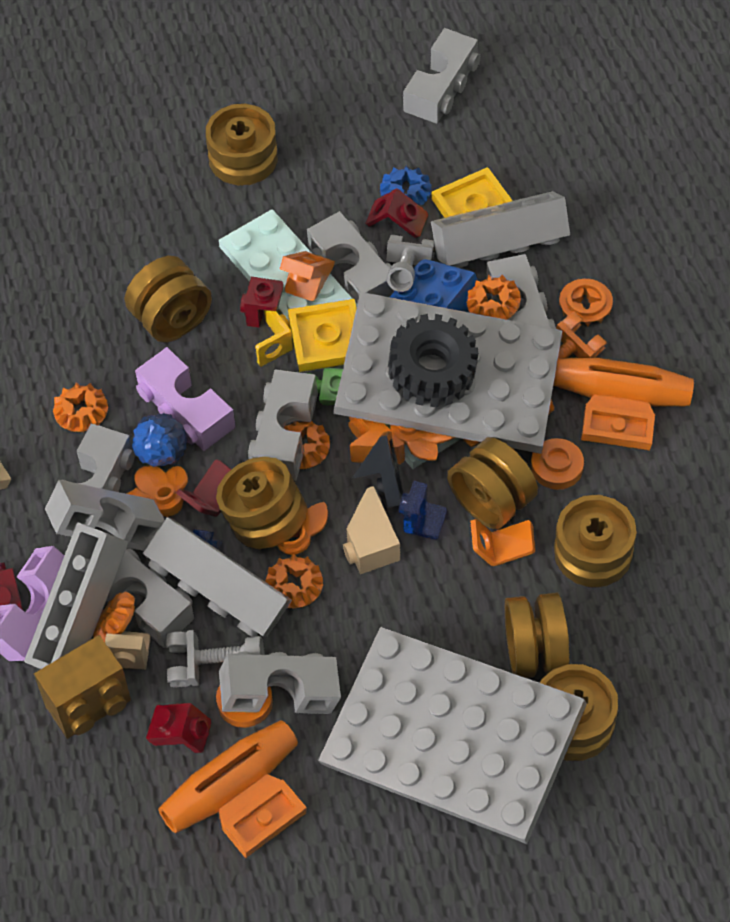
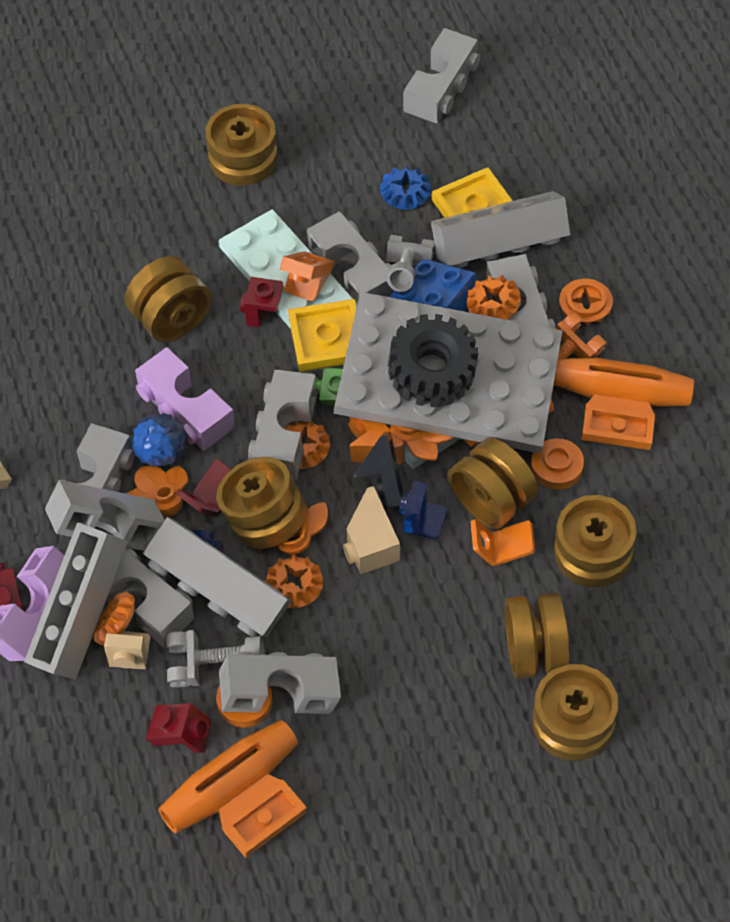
(83, 687): pearl gold brick -> none
(94, 413): orange gear -> none
(282, 329): yellow bracket -> none
(400, 210): dark red bracket -> none
(453, 734): light grey plate -> none

